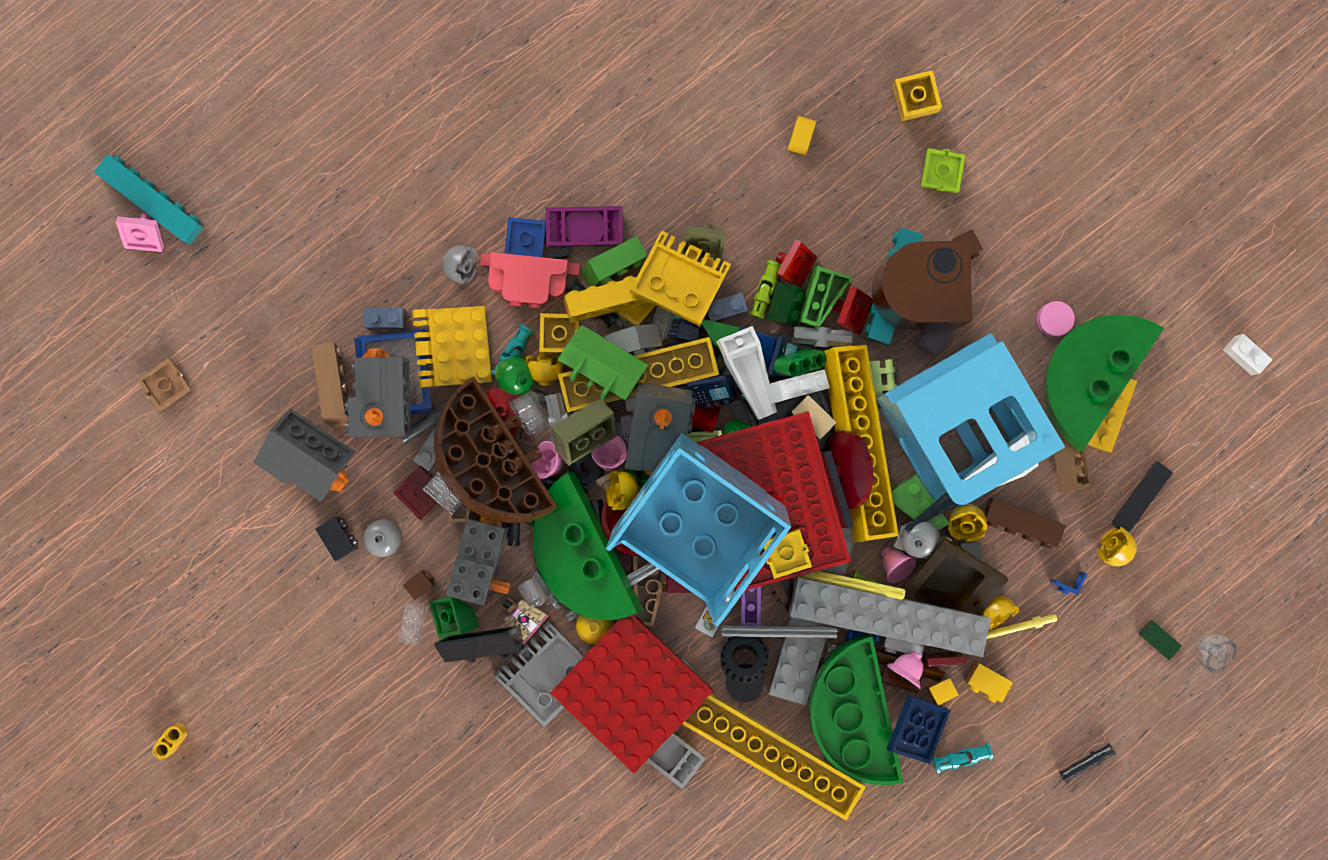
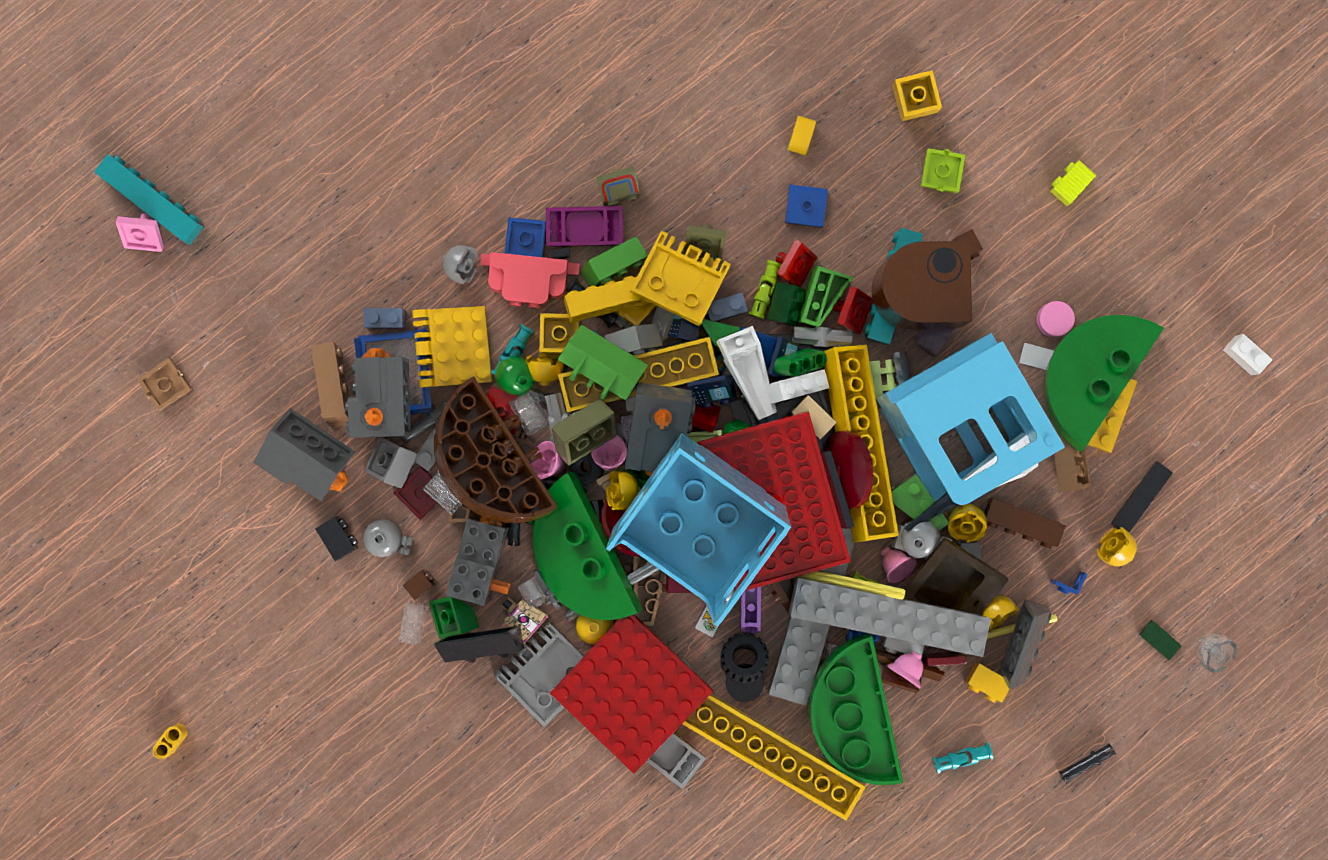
(390, 462): none -> light grey slope
(405, 541): none -> light grey piece
(618, 186): none -> olive slope
(779, 631): light grey axle -> none
(789, 555): yellow plate -> none
(806, 206): none -> blue plate
(902, 368): none -> light grey slope
(918, 729): dark blue plate -> none
(942, 691): yellow panel -> none
(1024, 643): none -> dark grey slope
(1035, 356): none -> white sticker
(1072, 183): none -> neon yellow brick

